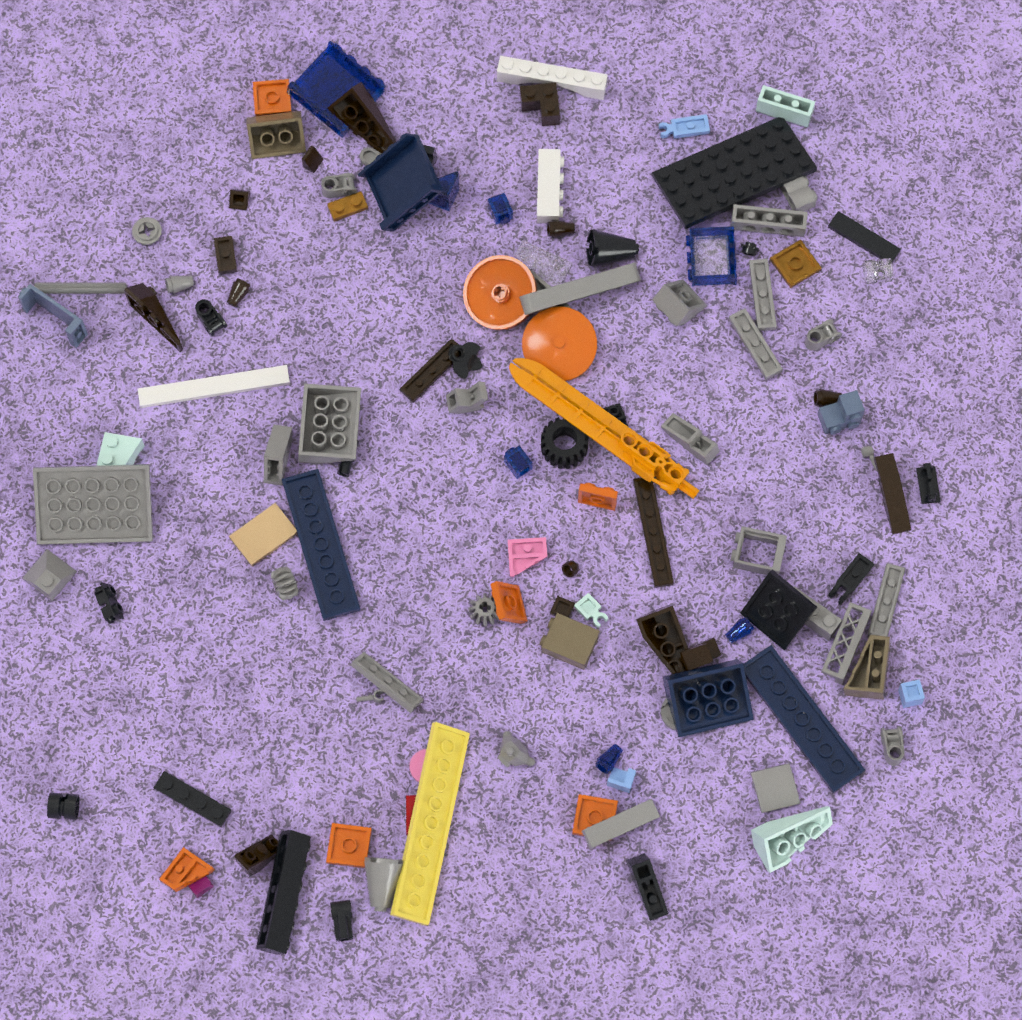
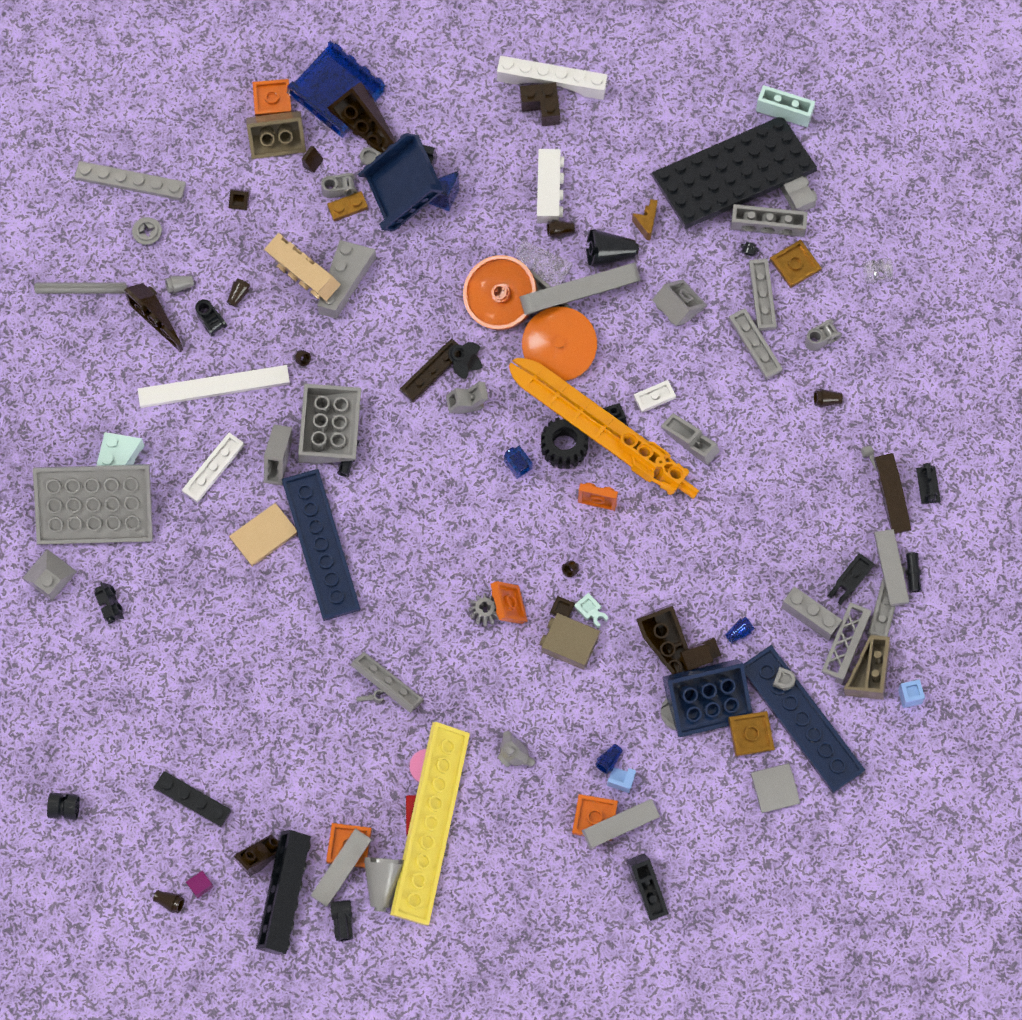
(75, 331): sand blue panel -> none
(130, 180): none -> light grey plate
(170, 901): none -> dark brown cone
(185, 870): orange wing -> none
(213, 467): none -> white plate
(225, 255): dark brown plate -> none
(284, 583): light grey gear -> none
(301, 353): none -> dark brown hinge
(302, 268): none -> tan wedge
(341, 867): none -> light grey tile
(348, 268): none -> light grey wedge
(500, 209): clear blue brick -> none
(525, 553): bright pink wing -> none
(646, 221): none -> pearl gold slope
(653, 533): dark brown tile -> none
(654, 396): none -> white plate
(686, 127): light blue plate -> none
(711, 256): window -> none
(751, 733): none -> pearl gold tile
(759, 535): light grey window -> none
(778, 610): black plate -> none
(782, 837): light aqua wedge -> none
(784, 679): none -> light grey tile
(843, 414): sand blue brick -> none
(863, 237): black tile -> none
(891, 567): none -> light grey tile
(892, 742): light grey piece -> none
(913, 572): none -> black pin

